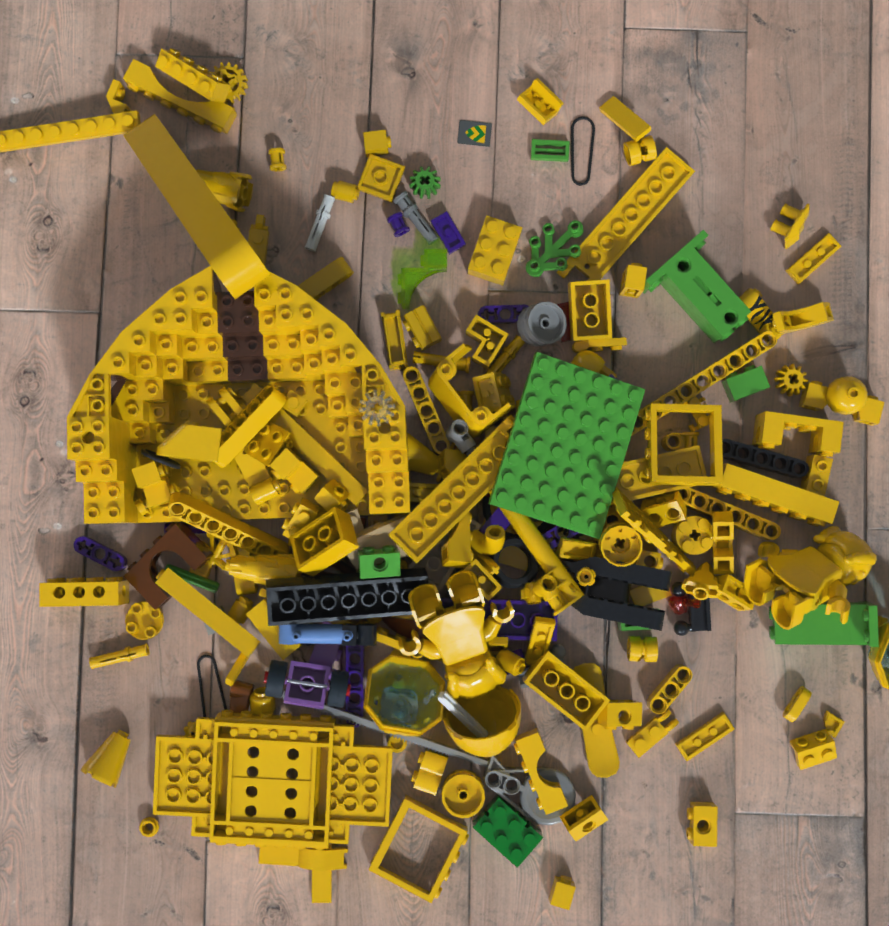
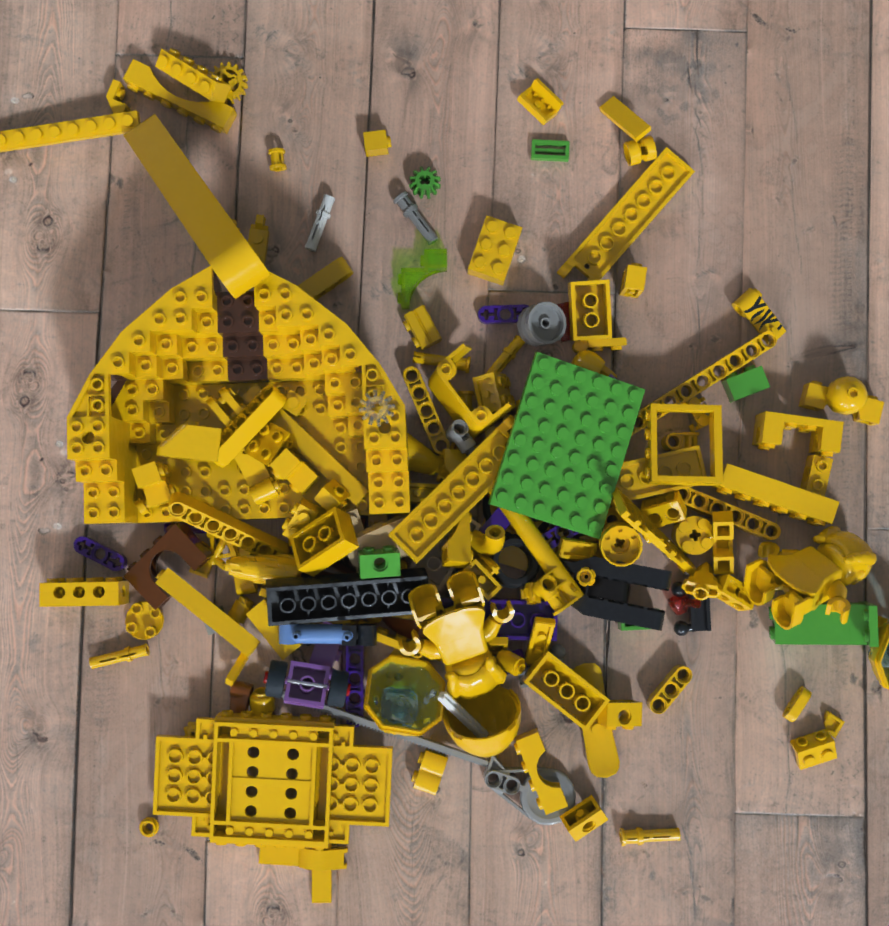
(108, 759): yellow cone -> none
(161, 459): black tyre -> none
(194, 579): bright green axle -> none
(200, 682): black piece -> none
(229, 188): yellow cone -> none
(345, 191): yellow brick -> none
(380, 177): yellow plate -> none
(394, 340): yellow container -> none
(398, 224): dark purple bush -> none
(398, 744): yellow tile -> none
(448, 232): dark purple plate -> none
(453, 855): yellow window -> none
(467, 804): yellow wheel -> none
(474, 133): dark grey sticker -> none
(490, 339): yellow brick -> none
(507, 830): green piece -> none
(553, 250): bright green plant -> none
(562, 892): yellow brick -> none
(572, 150): black piece -> none
(639, 836): none -> yellow pin
(642, 649): yellow wheel -> none
(644, 595): yellow tile -> none
(651, 734): yellow hinge -> none
(657, 559): yellow brick -> none
(700, 291): bright green brick -> none
(704, 736): yellow tile -> none
(706, 835): yellow brick -> none
(769, 459): black beam -> none
(784, 380): yellow gear -> none
(791, 232): yellow connector -> none
(802, 318): yellow arch -> none
(813, 258): yellow tile -> none

